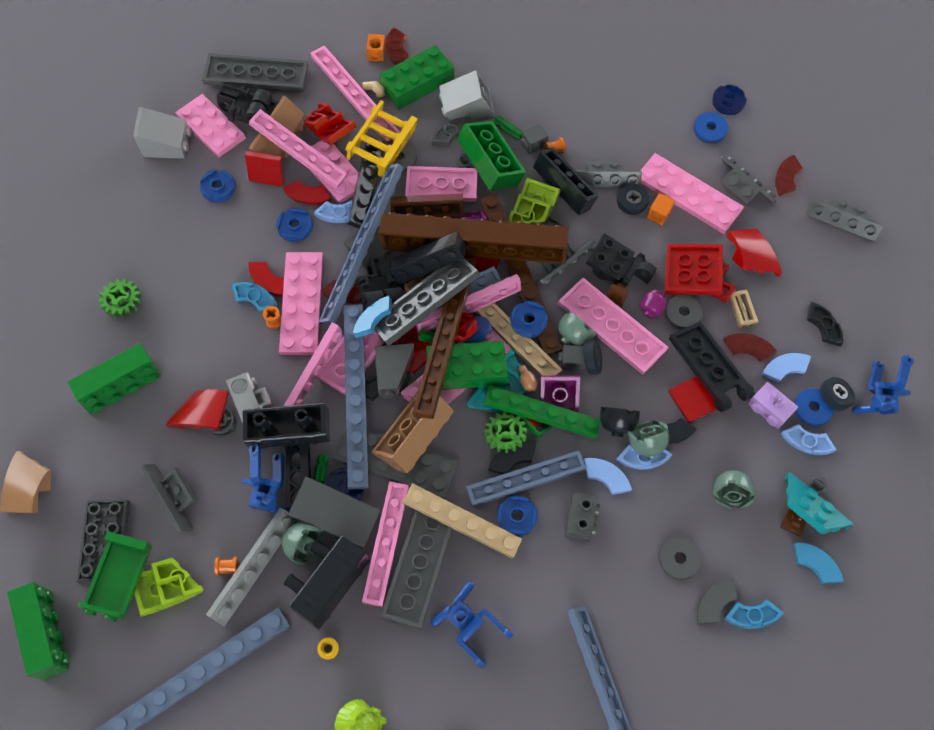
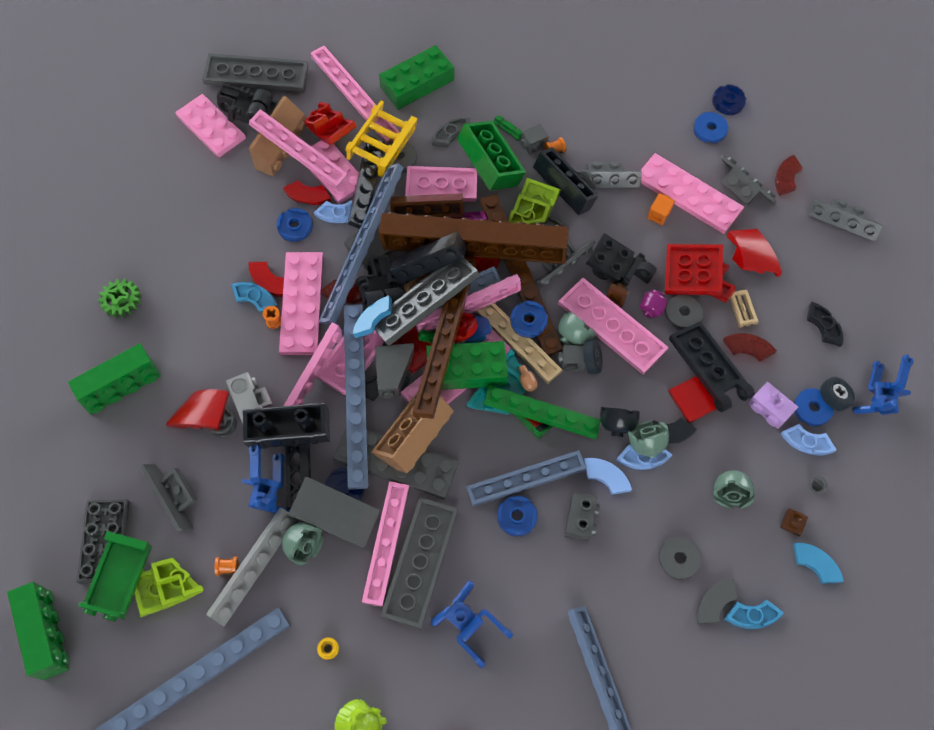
(22, 483): medium nougat slope -> none
(161, 134): light grey slope -> none
(217, 194): blue tile -> none
(264, 168): red tile -> none
(321, 468): green axle -> none
(328, 582): black piece -> none
(375, 86): tan arm -> none
(376, 47): orange brick -> none
(394, 46): clear red tile -> none
(462, 520): tan plate -> none
(463, 161): dark grey hinge -> none
(466, 97): light grey slope -> none
(504, 461): black tile -> none
(505, 430): bright green gear -> none
(560, 391): magenta slope -> none
(629, 206): black bush -> none
(786, 365): light blue tile -> none
(813, 508): teal wing -> none

